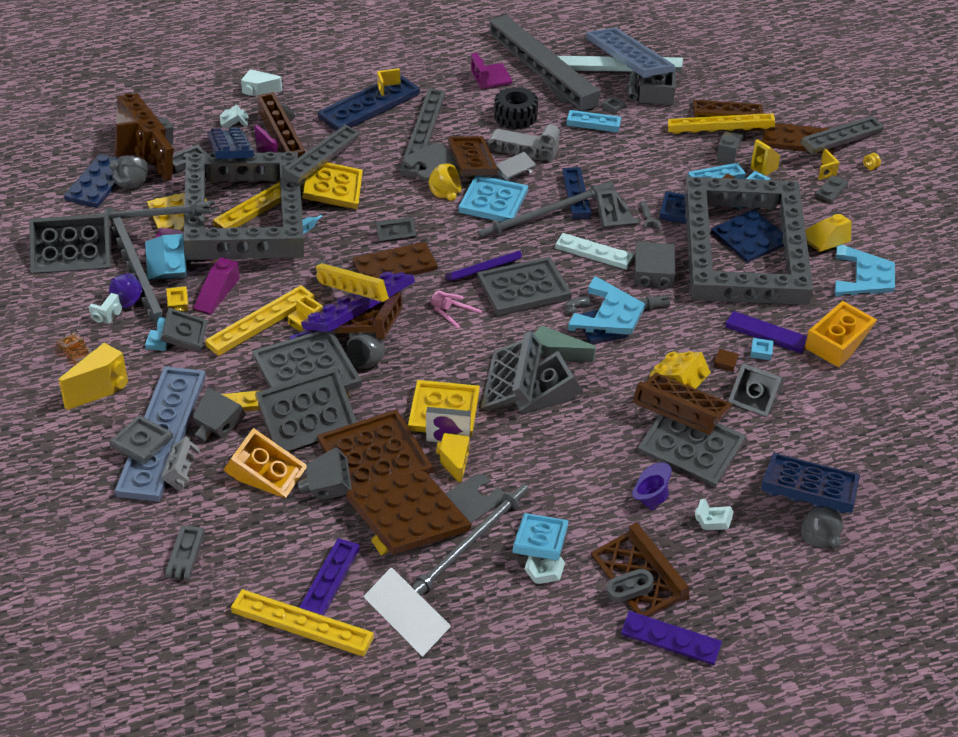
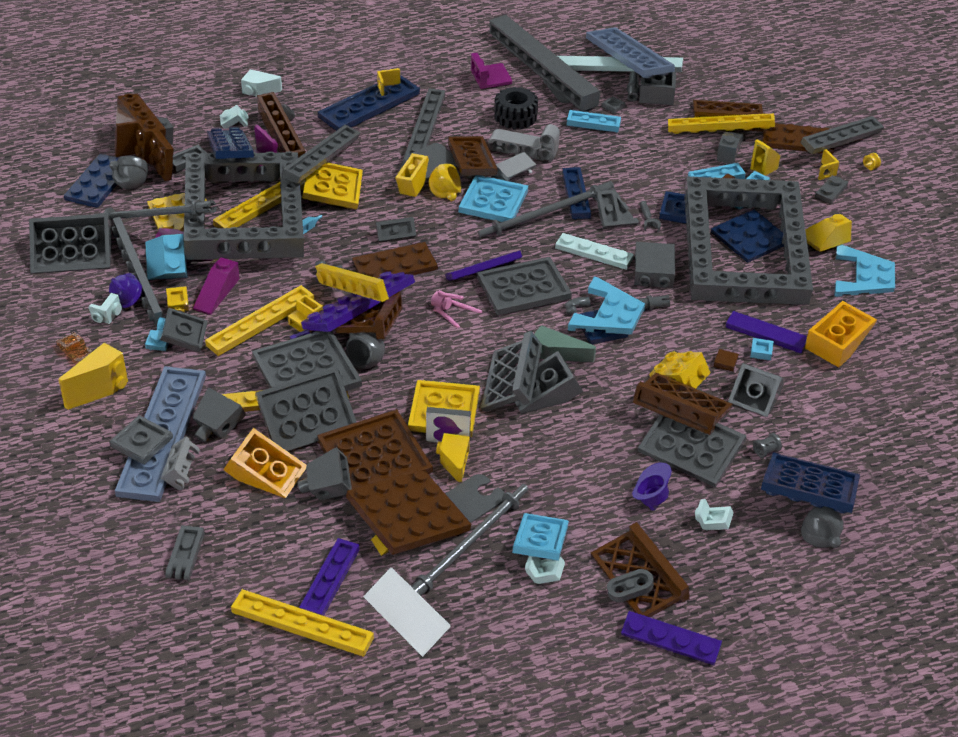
(412, 175): none -> yellow slope
(776, 446): none -> dark grey bush

